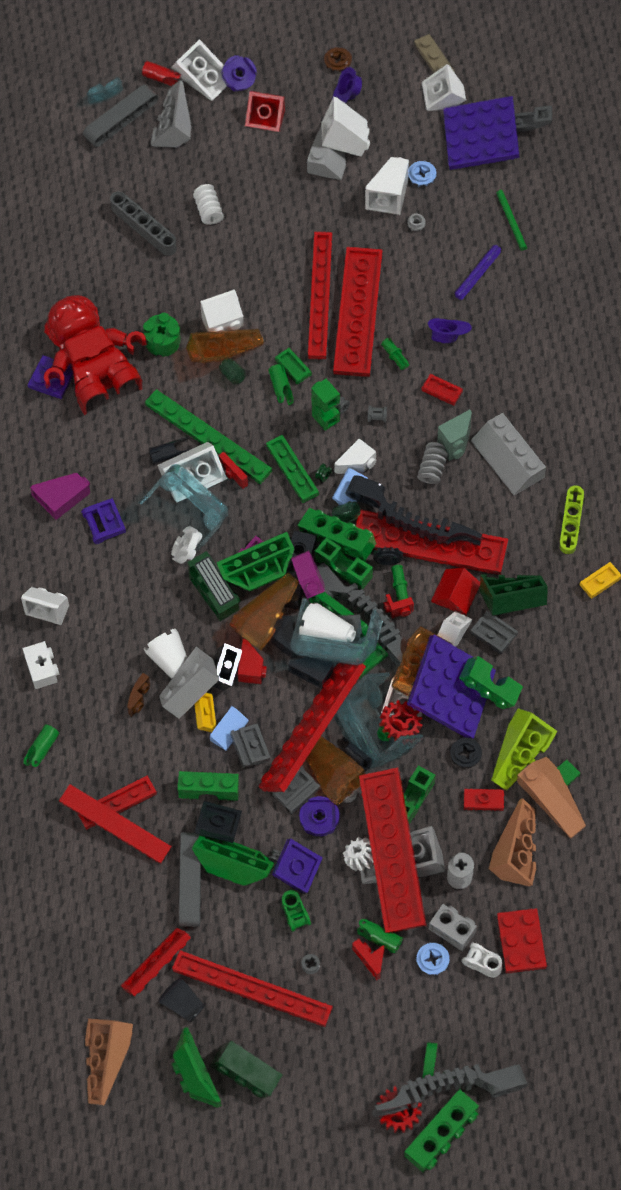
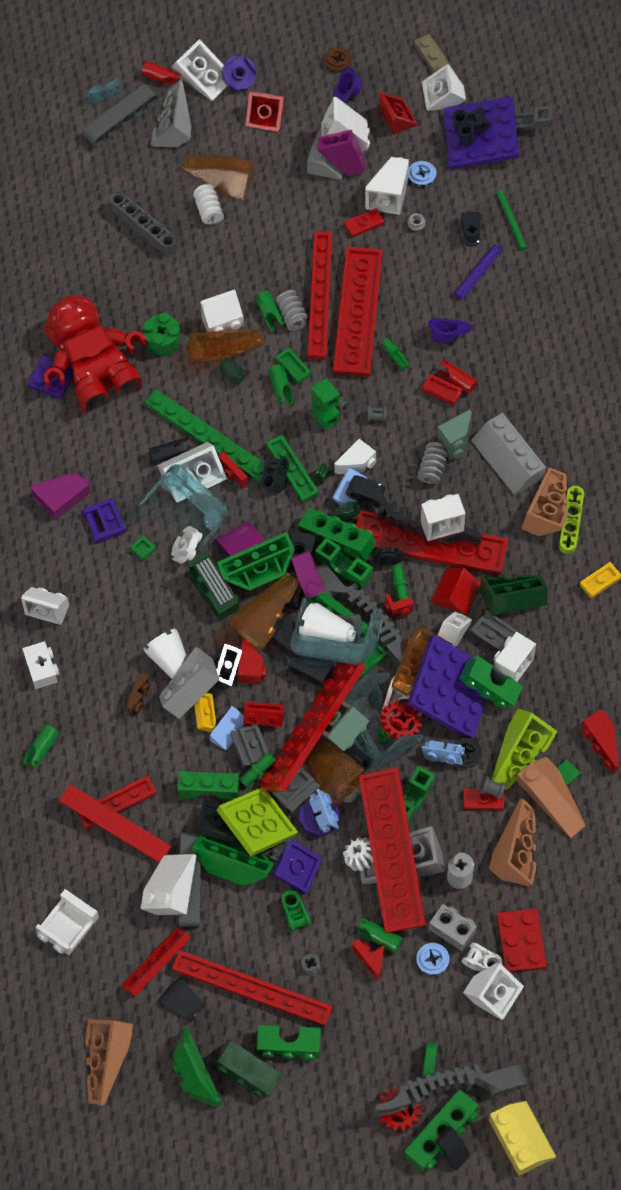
(67, 923): none -> white panel
(143, 548): none -> green tile
(169, 886): none -> white slope
(225, 173): none -> clear orange wedge
(239, 539): none -> magenta slope
(257, 769): none -> green pin
(257, 821): none -> lime plate
(263, 714): none -> red bracket
(268, 309): none -> green piece
(271, 1045): none -> green arch
(274, 475): none -> black piece
(291, 310): none -> light grey piece
(322, 803): none -> light blue hinge
(343, 152): none -> magenta slope
(345, 726): none -> sand green slope
(364, 223): none -> red plate
(396, 113): none -> red slope
(434, 752): none -> light blue hinge
(442, 517): none -> white brick
(453, 1148): none -> black slope
(458, 377): none -> red piece
(470, 124): none -> black piece
(471, 227): none -> black piece
(492, 787): none -> dark grey bush
(494, 990): none -> white slope
(514, 657): none -> white brick
(521, 1137): none -> light yellow slope
(548, 507): none -> nougat wedge
(602, 735): none -> red slope

